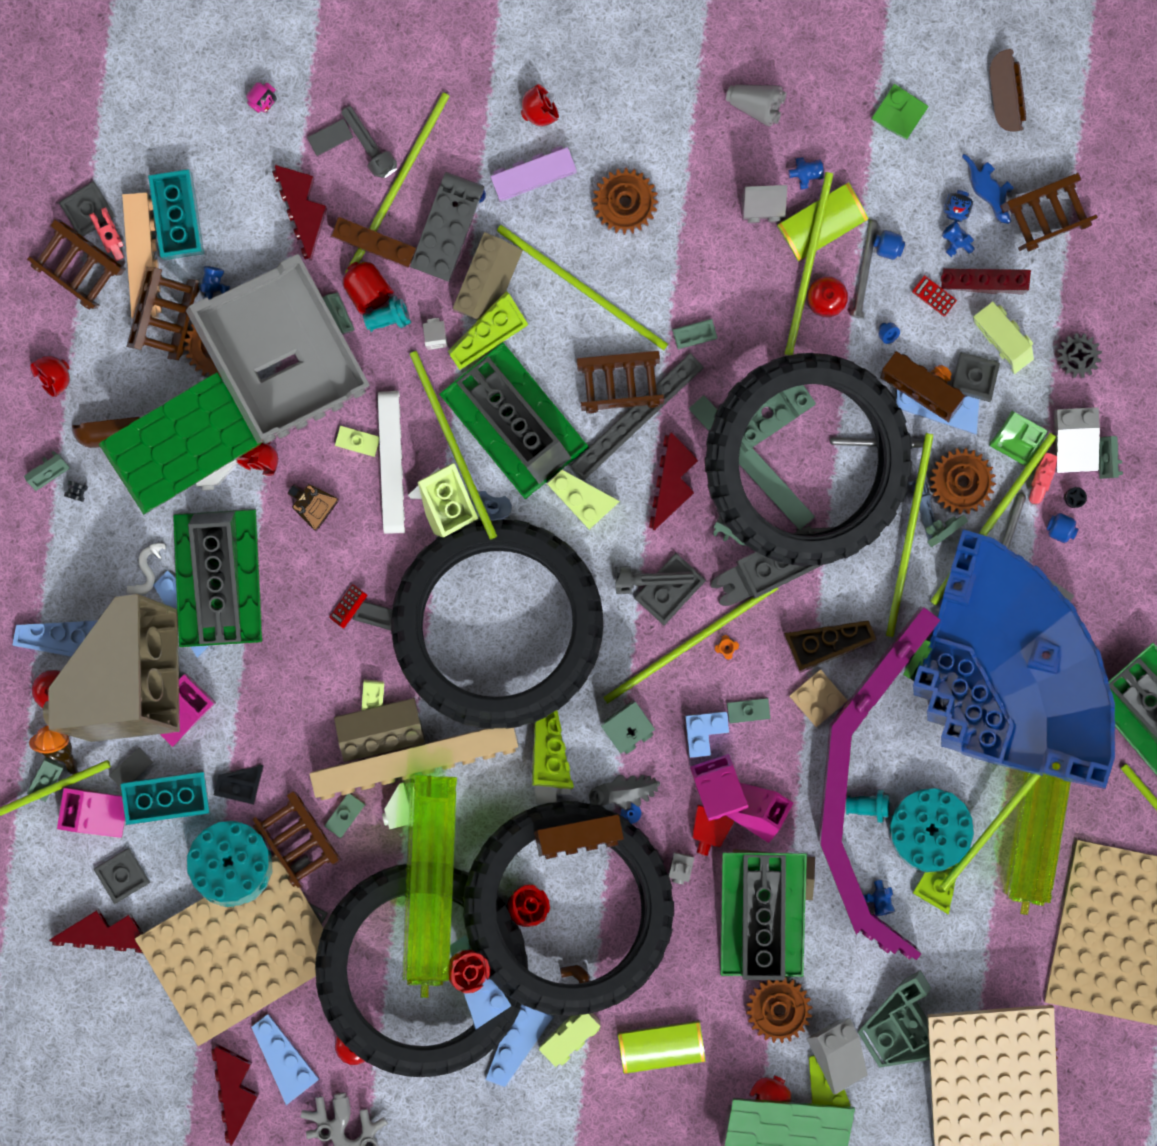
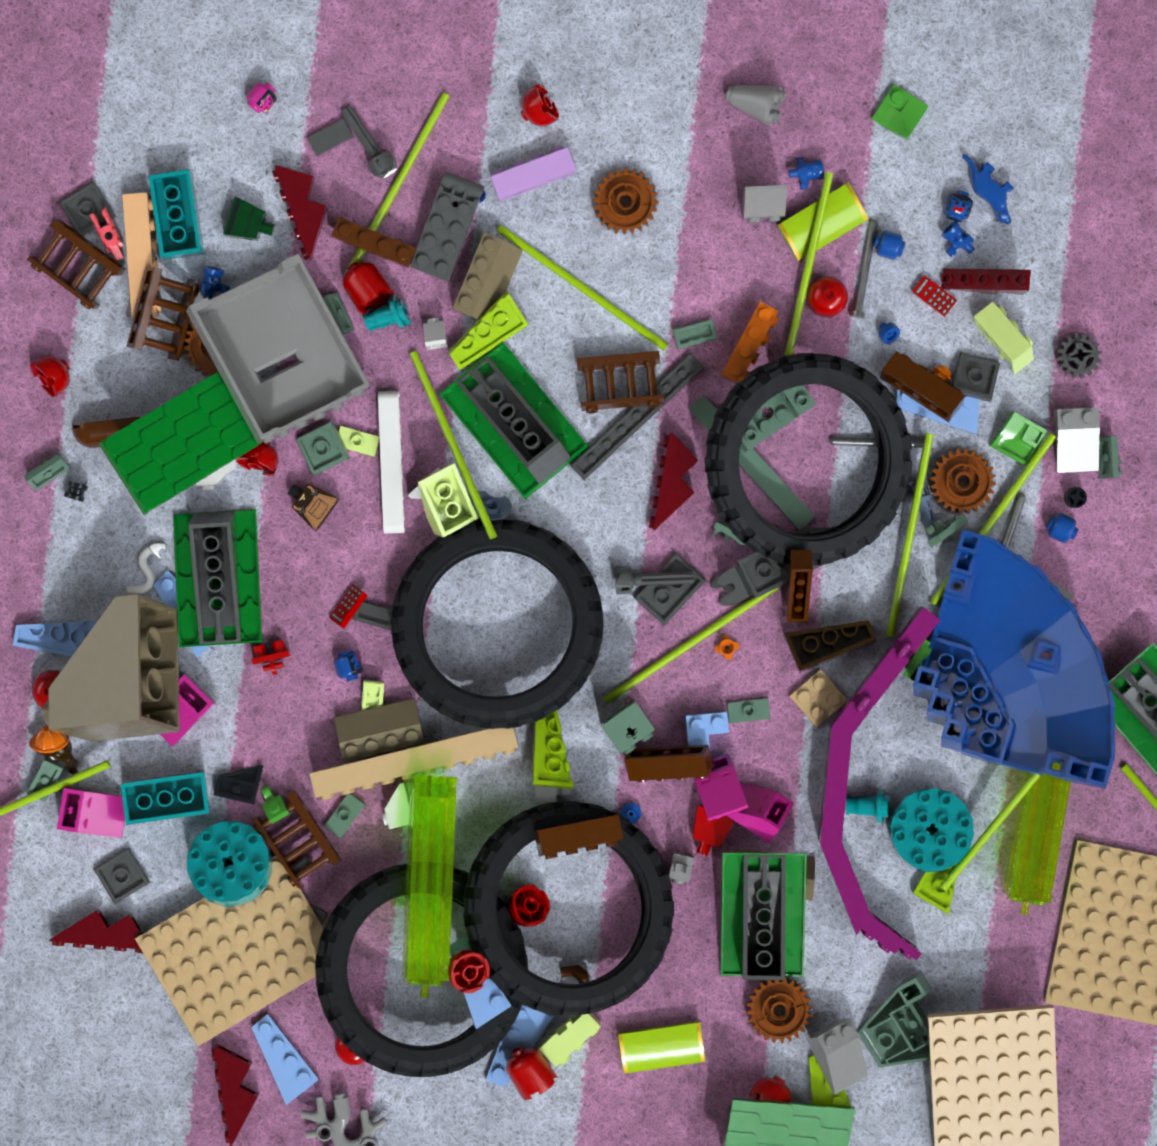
(131, 767): dark grey tile -> none
(247, 221): none -> dark green torso
(261, 656): none -> red hips
(275, 806): none -> bright green plate
(322, 448): none -> sand green tile
(348, 665): none -> blue head
(530, 1071): none -> red cylinder
(581, 498): yellowish green wedge -> none
(624, 791): dark grey plant -> none
(669, 763): none -> reddish brown brick
(750, 341): none -> orange brick
(799, 585): none -> reddish brown brick
(881, 899): blue piece -> none
(1007, 91): reddish brown brick -> none
(1033, 199): reddish brown fence -> none
(1042, 478): coral hinge -> none

